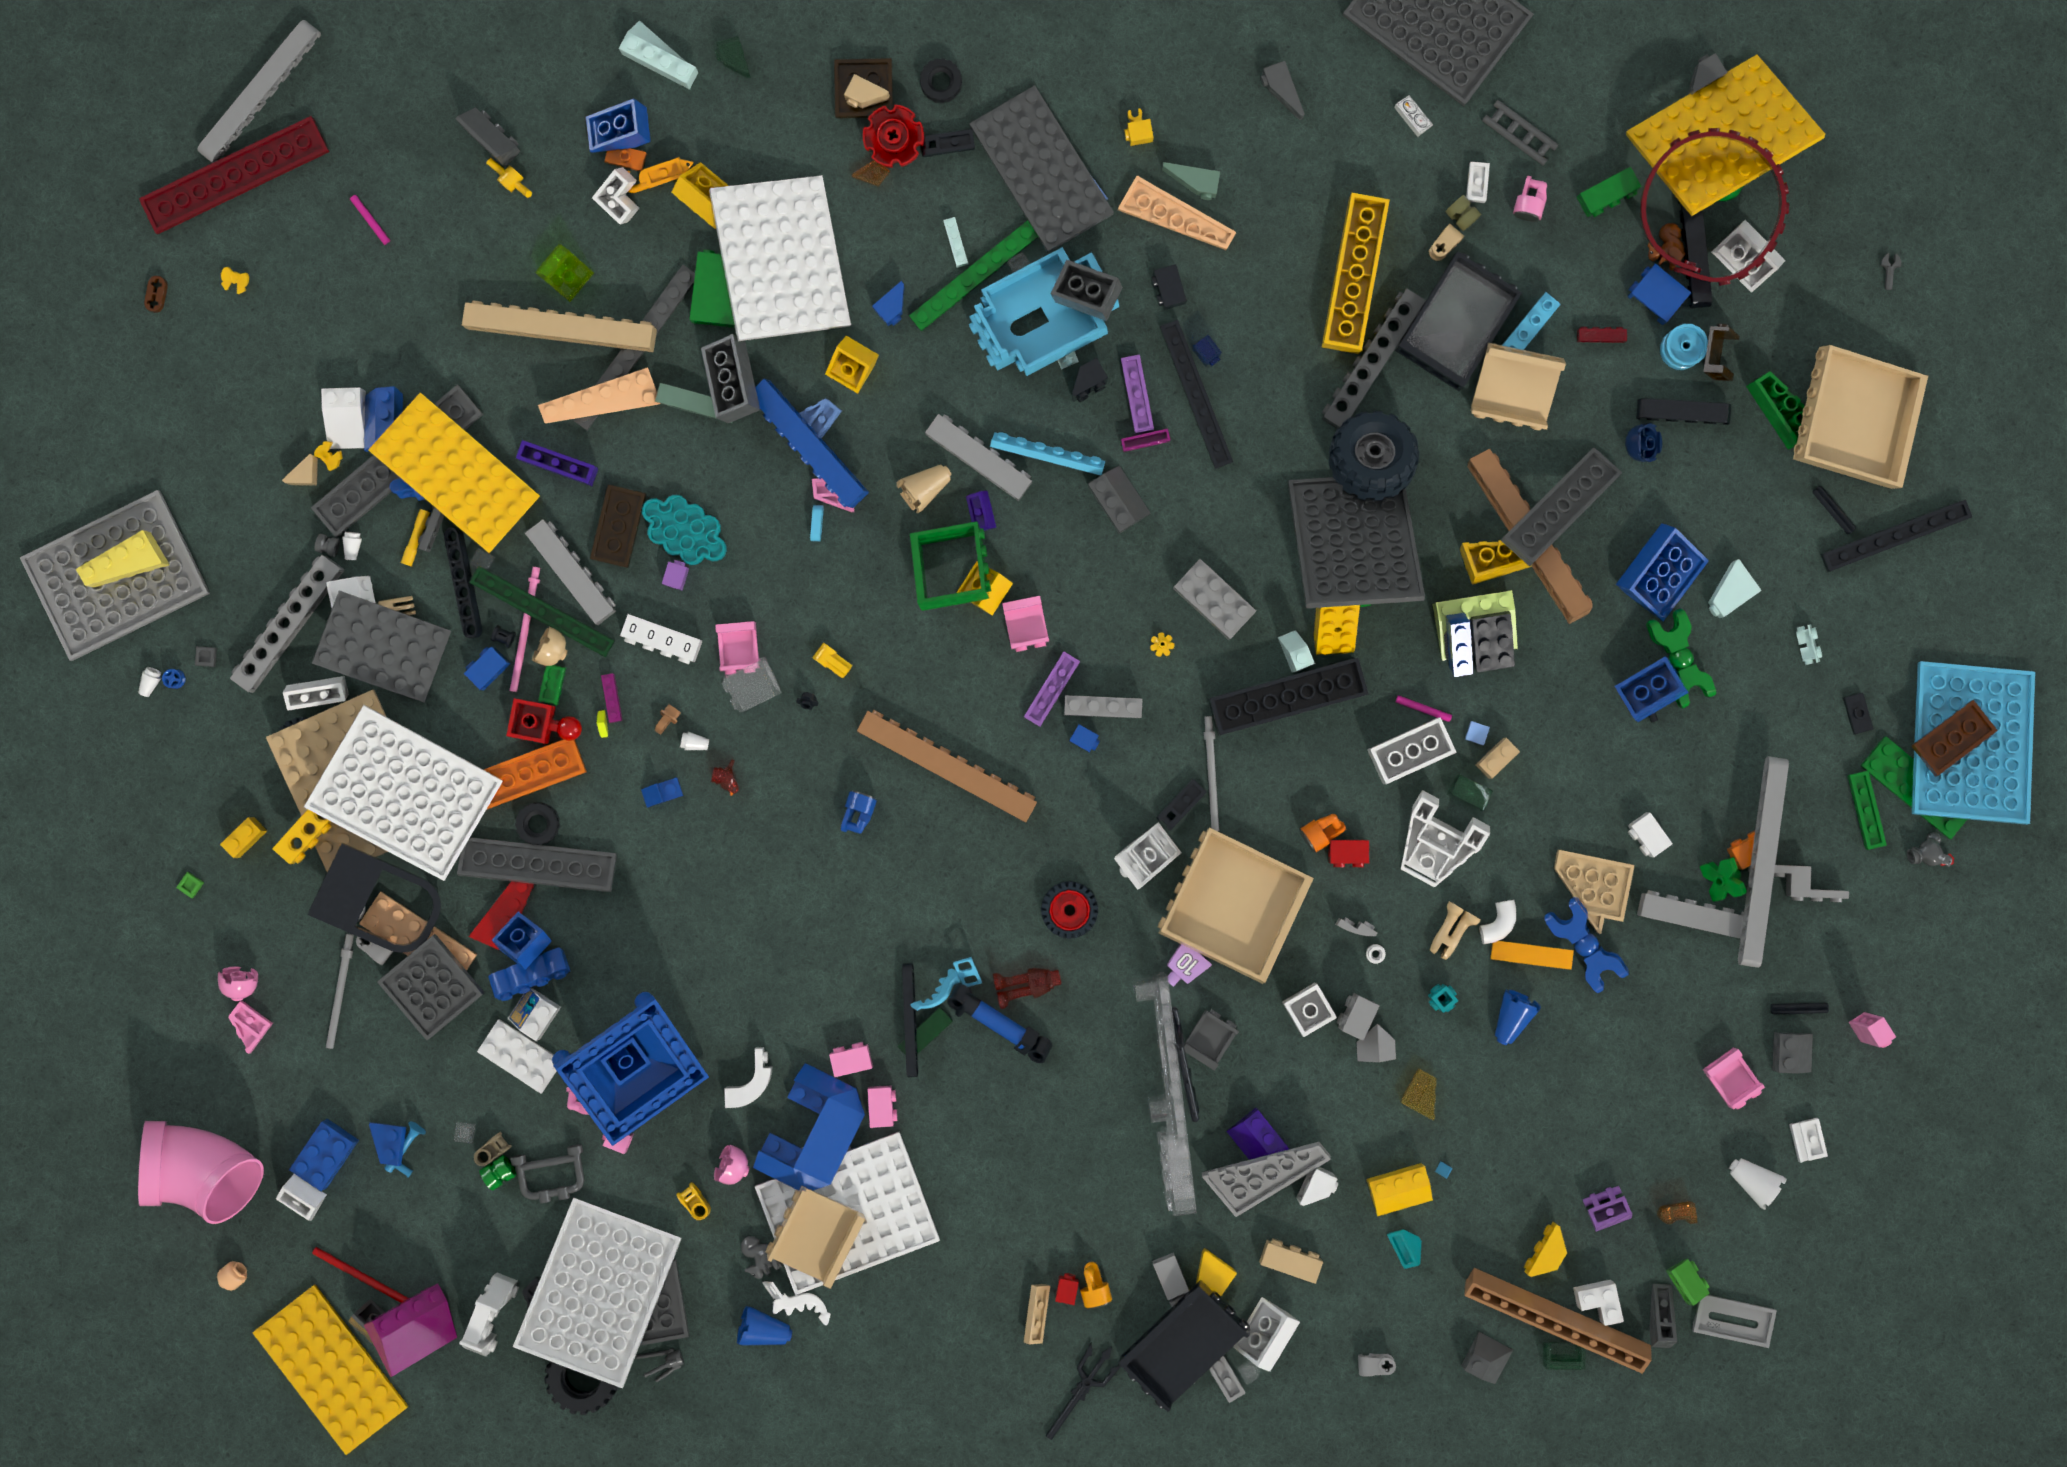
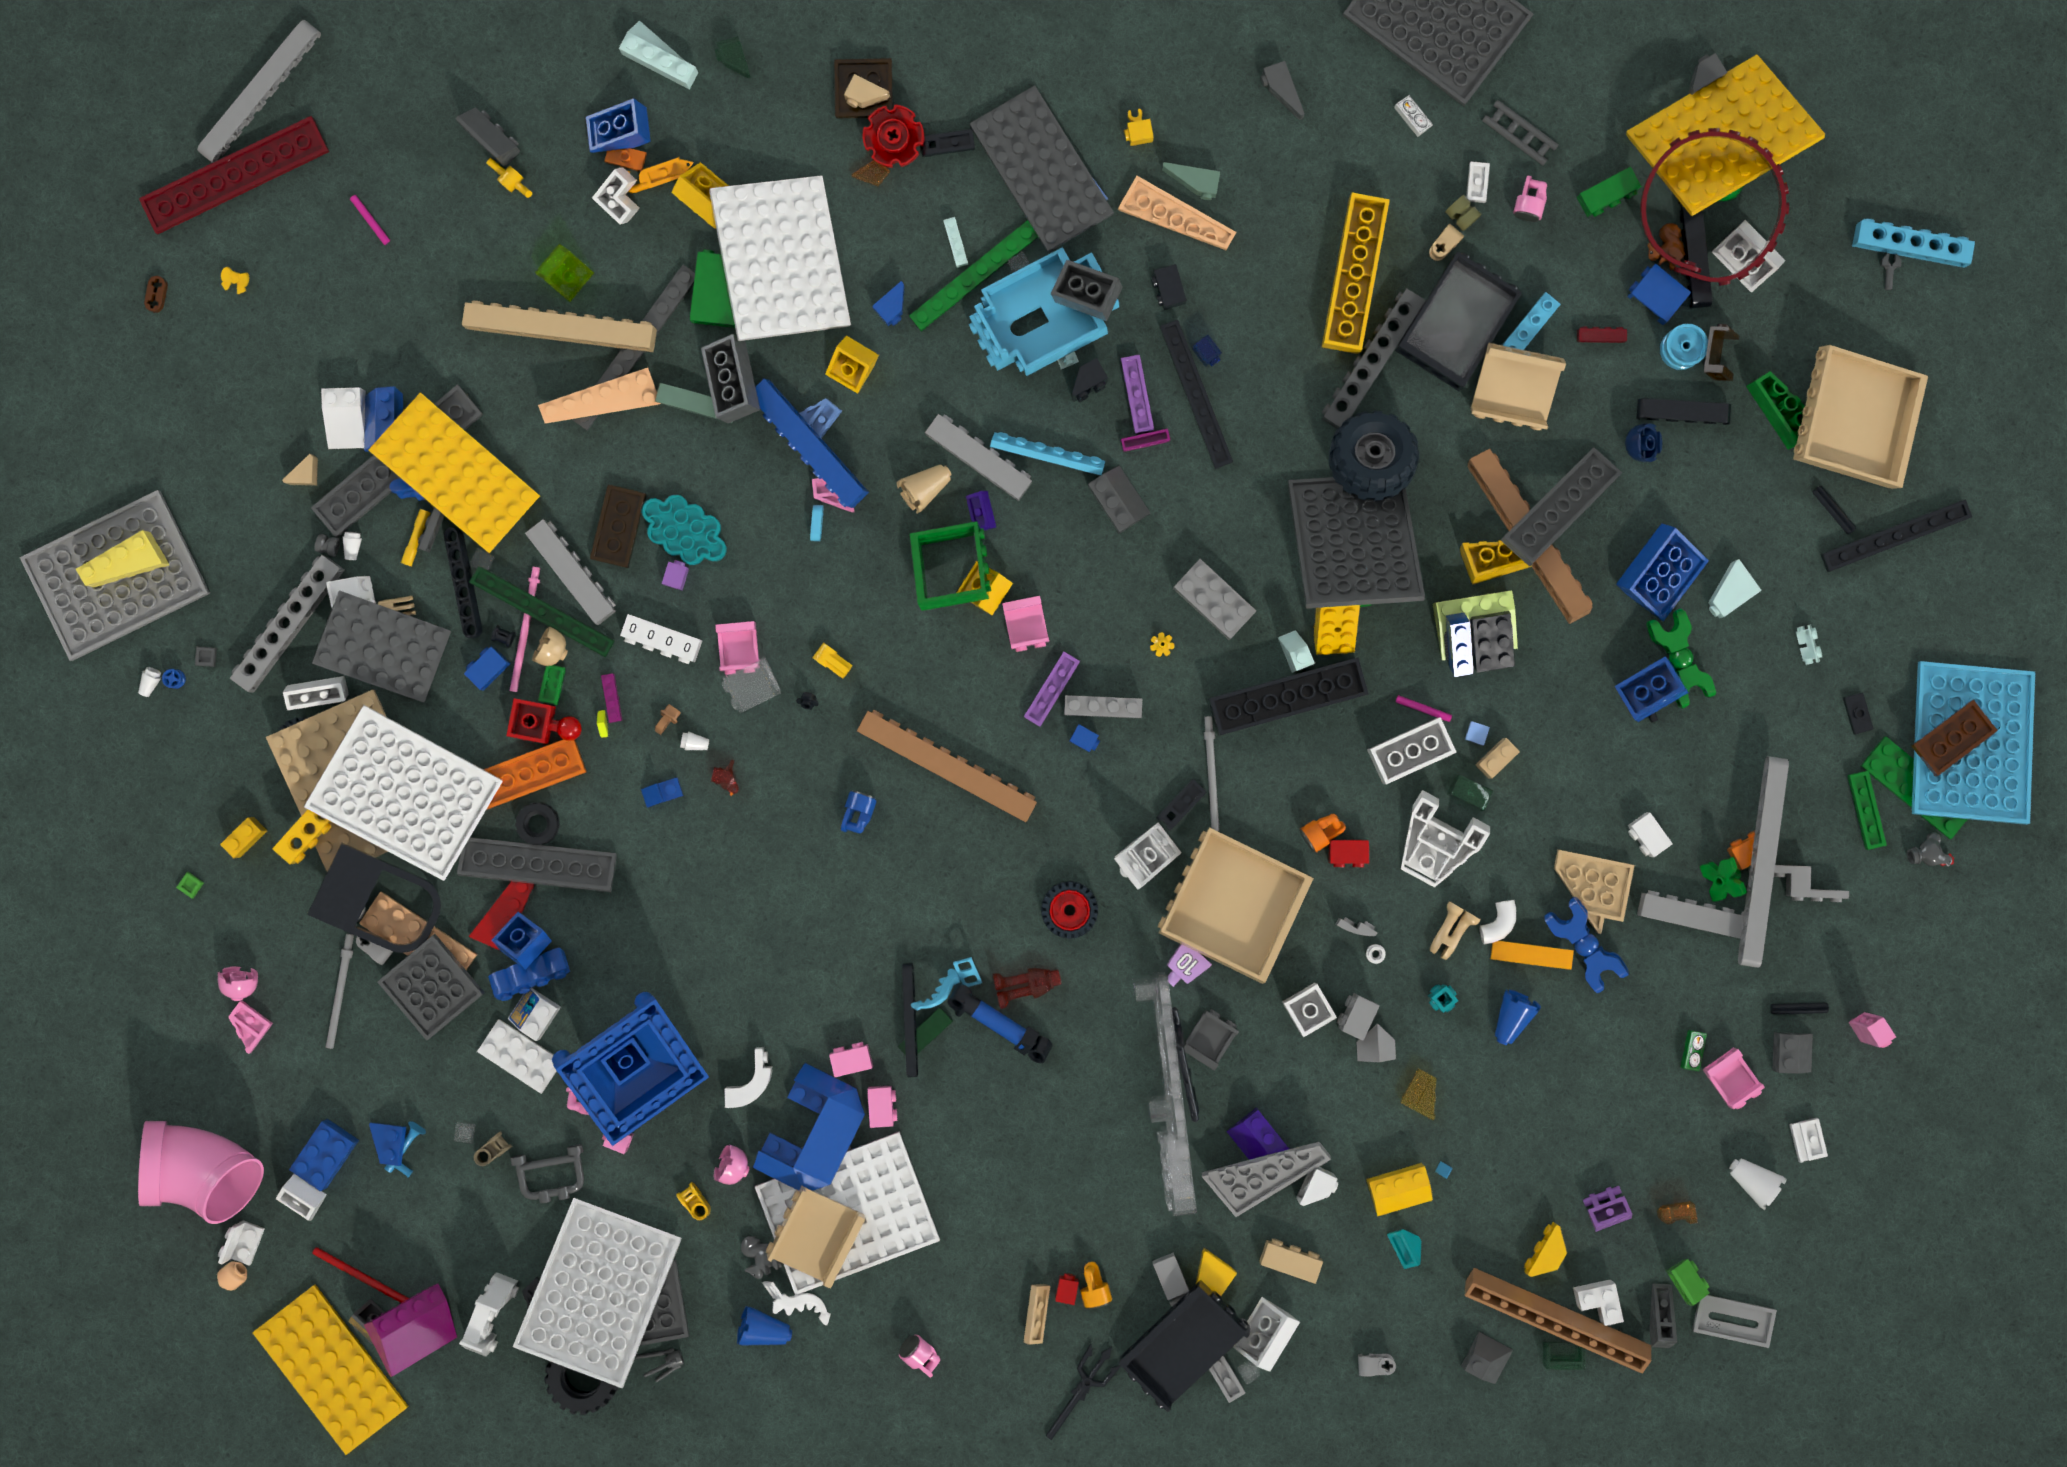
(241, 1243): none -> white bracket
(332, 461): yellow piece -> none
(495, 1174): green wheel -> none
(557, 463): dark purple brick -> none
(916, 1352): none -> bright pink piece
(930, 70): black tyre -> none
(1693, 1050): none -> slope
(1962, 246): none -> medium azure brick

